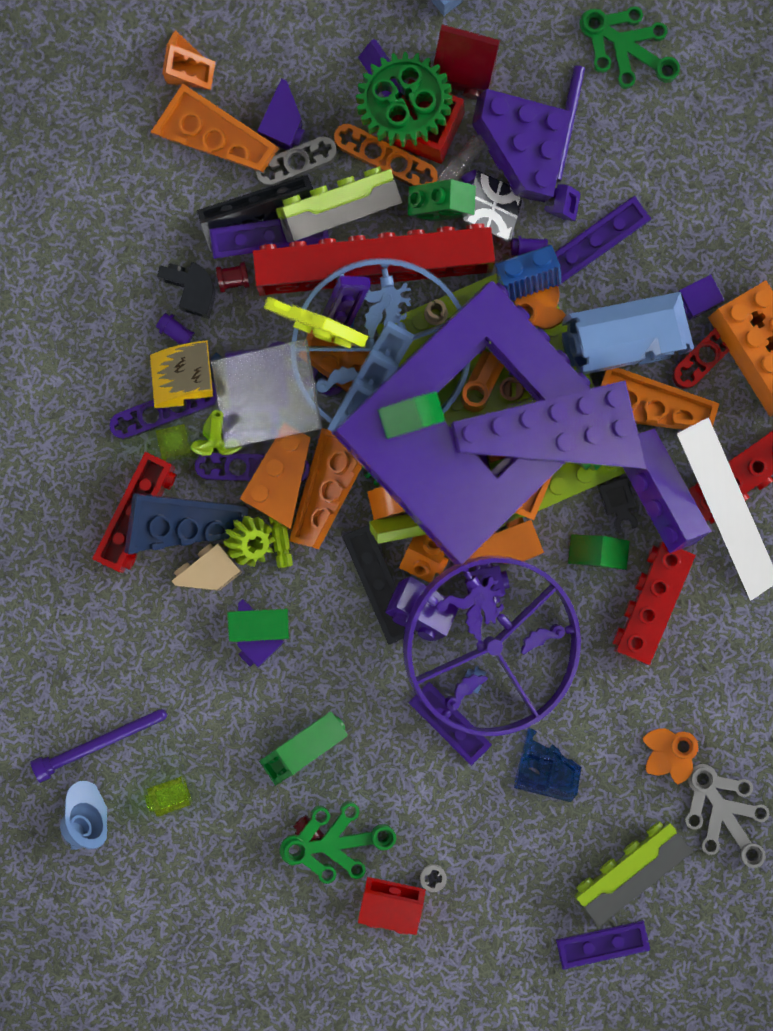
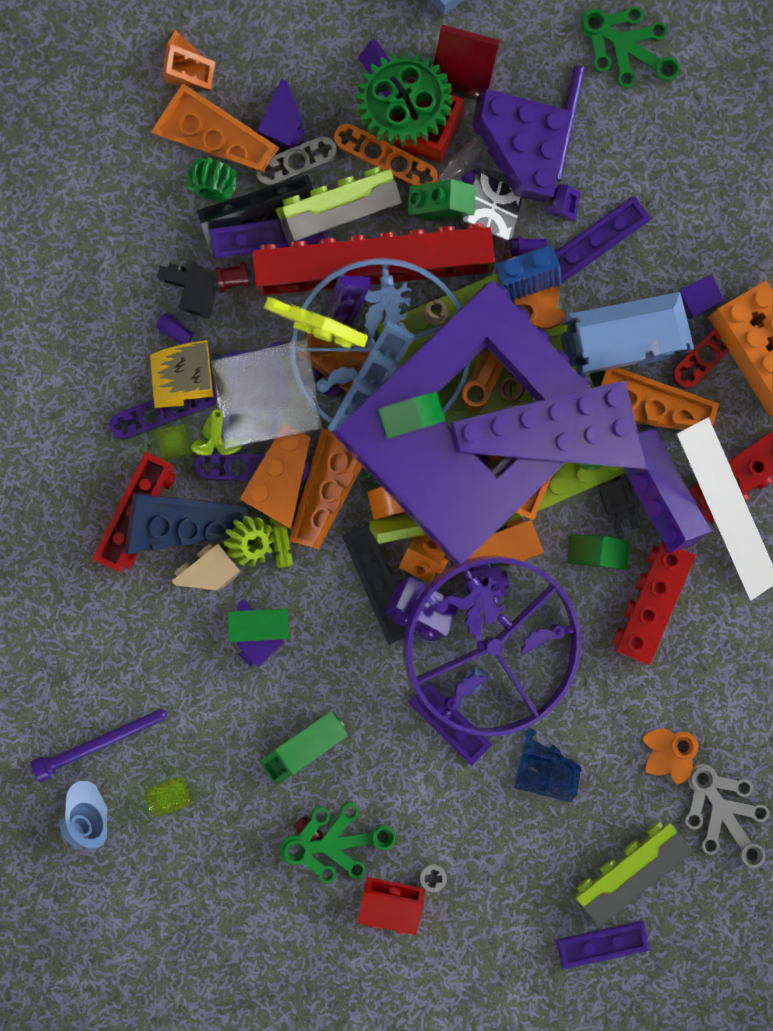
(211, 179): none -> green gear

